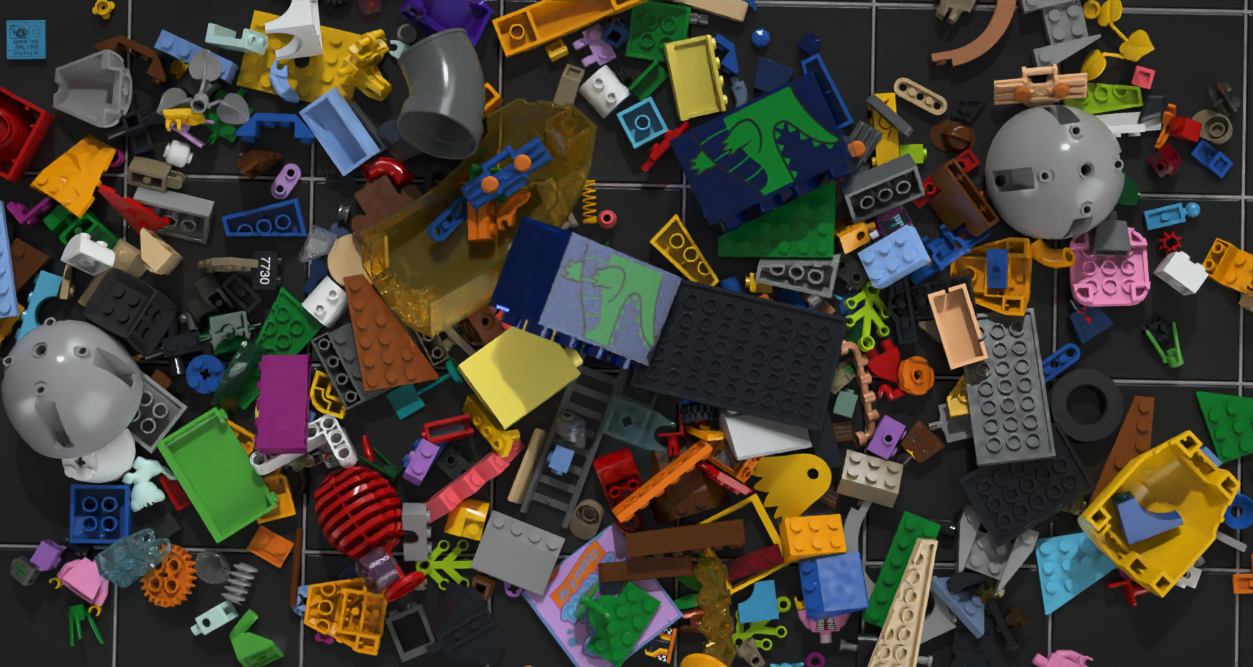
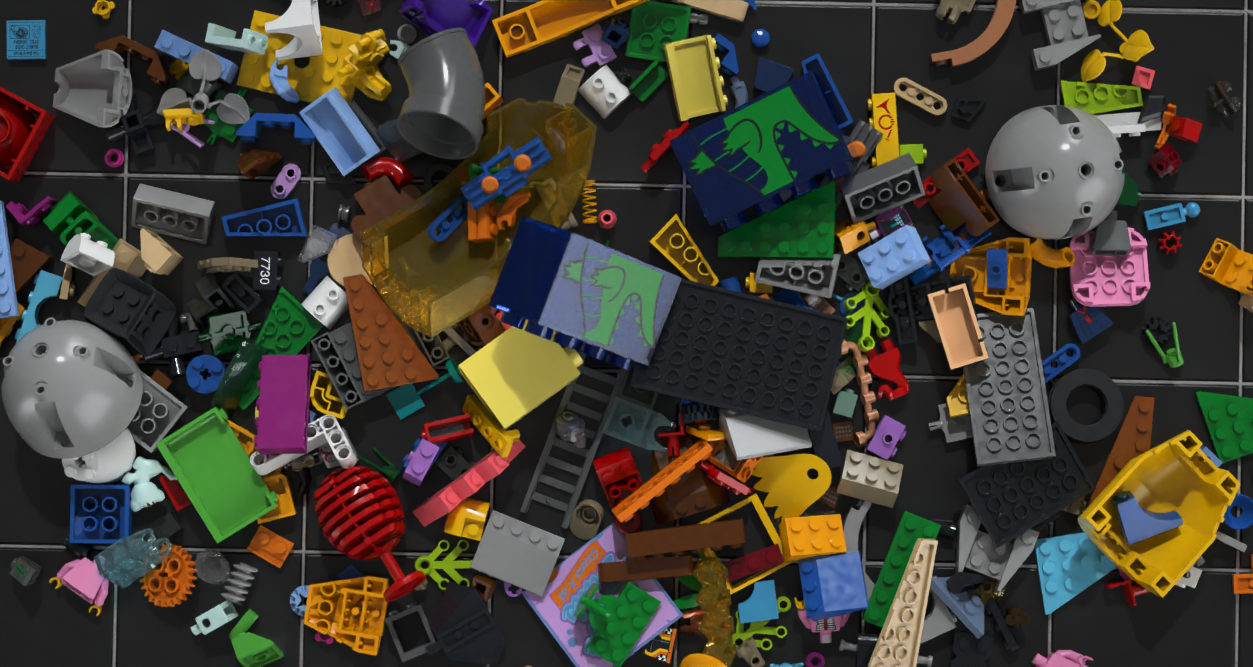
(47, 555): medium lavender brick -> none
(75, 175): light orange wedge -> none
(77, 614): green plant -> none
(133, 212): red wing -> none
(153, 174): dark tan brick -> none
(178, 153): white head -> none
(295, 567): reddish brown bar -> none
(367, 450): red piece -> none
(377, 570): clear purple brick -> none
(416, 519): light grey arch -> none
(528, 466): tan slope -> none
(556, 50): yellow slope -> none
(560, 459): medium blue brick -> none
(642, 123): medium azure brick -> none
(809, 44): clear blue plate -> none
(889, 115): dark grey beam -> none
(906, 376): orange plate -> none
(918, 444): reddish brown torso -> none
(952, 136): reddish brown piece -> none
(1040, 94): light nougat piece -> none
(1181, 273): white brick -> none
(1210, 158): blue slope -> none
(1214, 127): dark tan cap -> none

